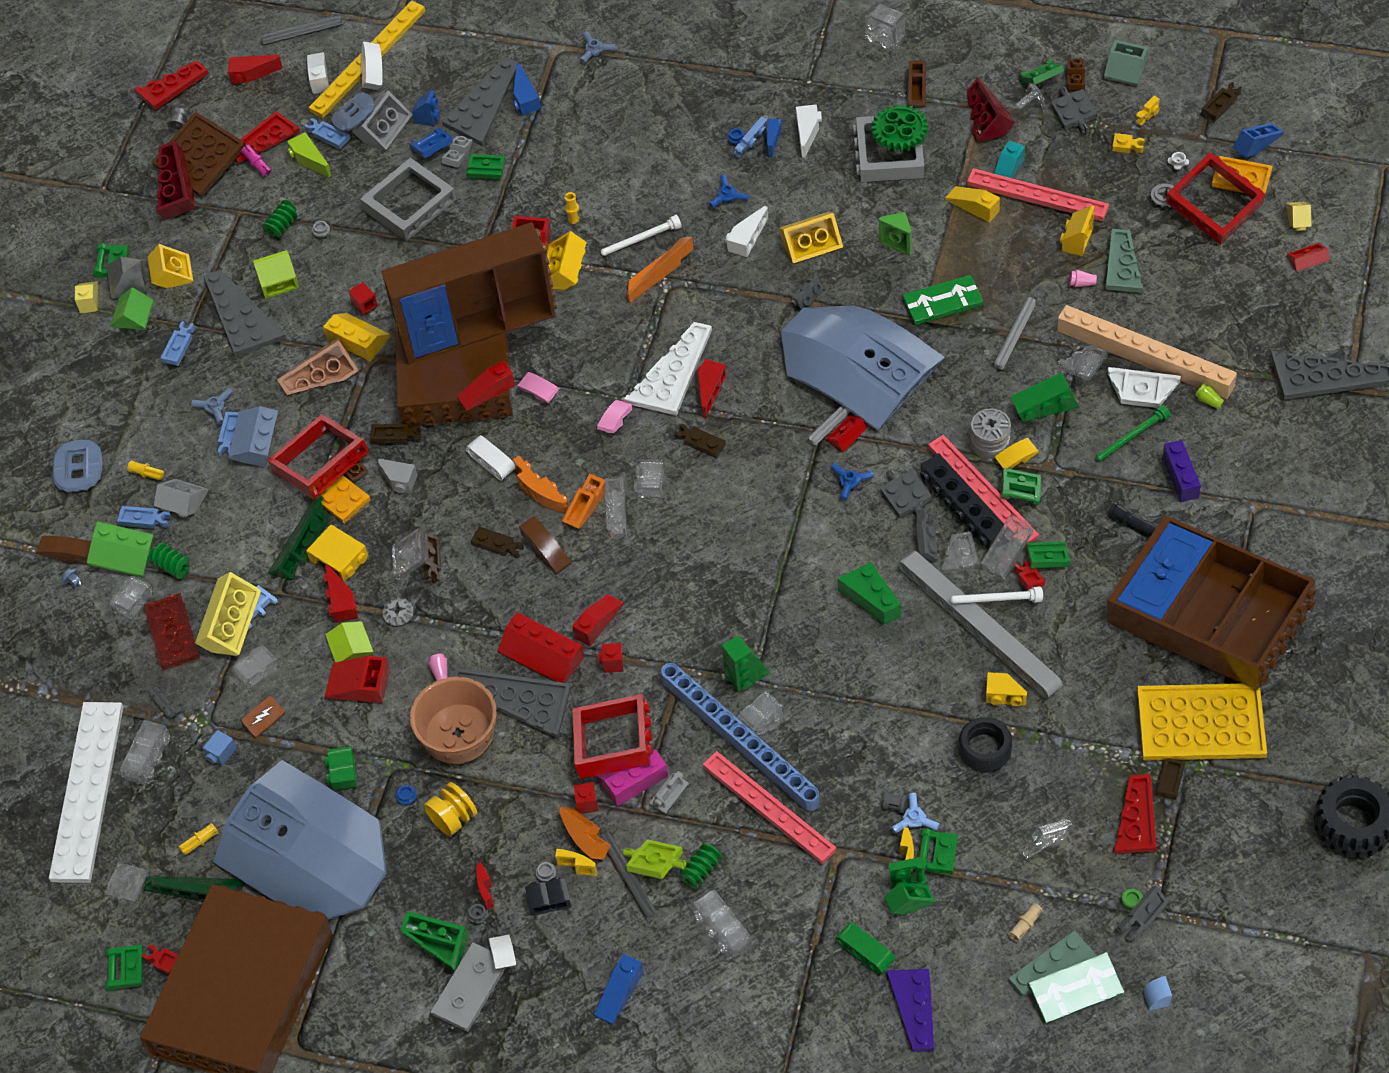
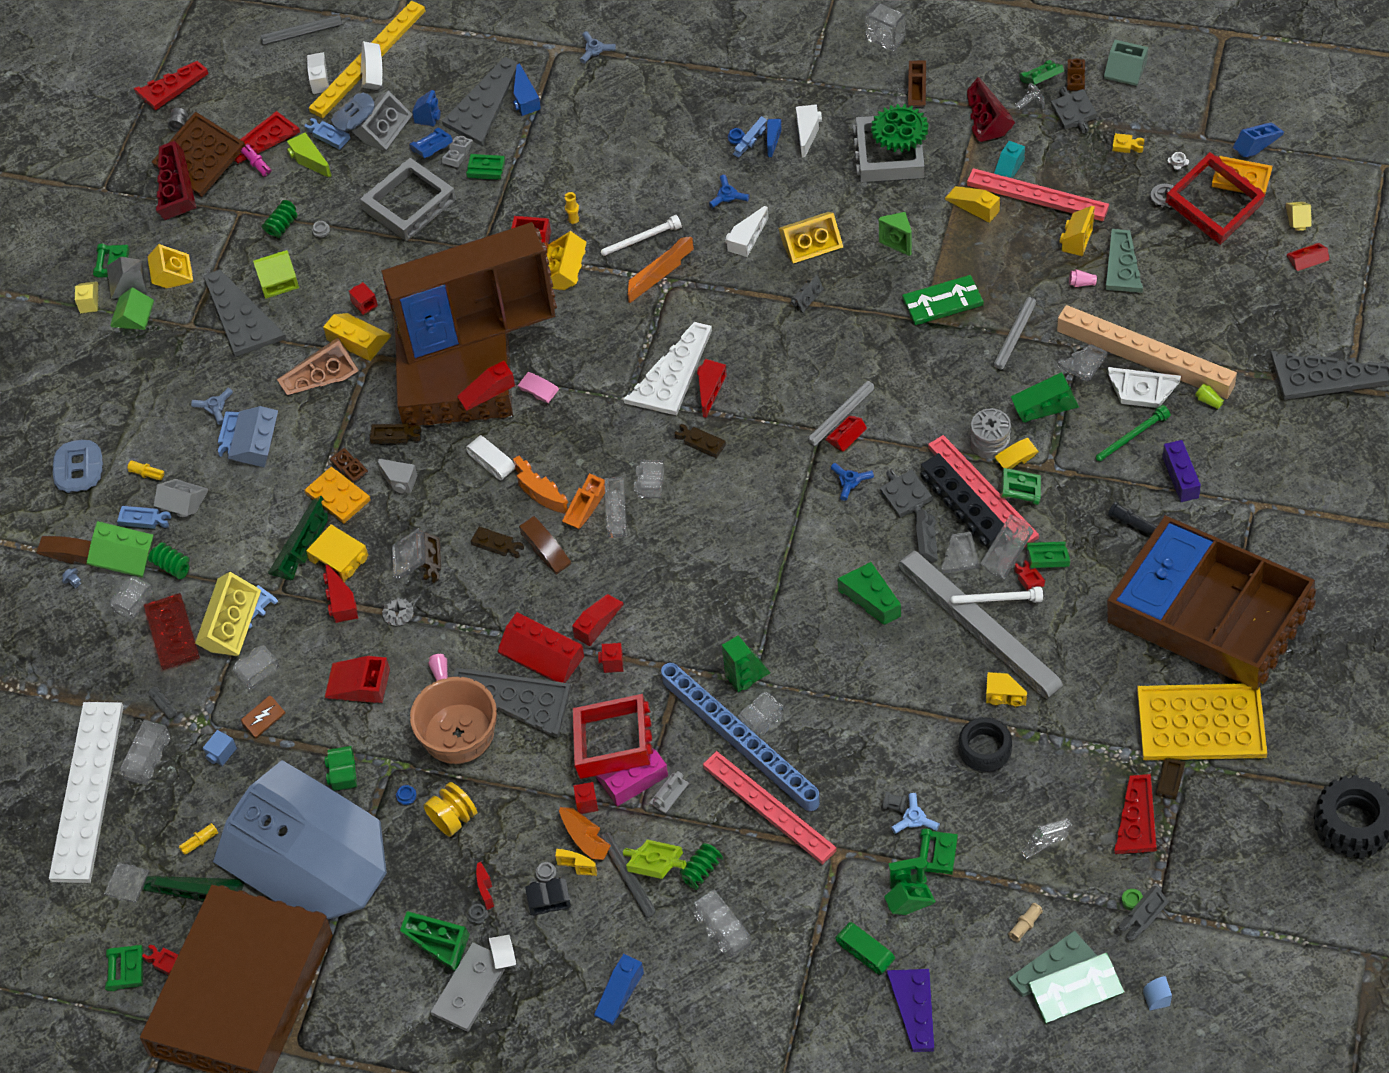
(178, 345): medium blue plate -> none
(250, 68): red slope -> none
(332, 470): red window -> none
(349, 641): lime slope -> none
(614, 415): bright pink slope -> none
(827, 353): sand blue wedge -> none
(906, 845): yellow slope -> none
(1150, 109): yellow plate -> none
(1221, 102): dark brown plate -> none

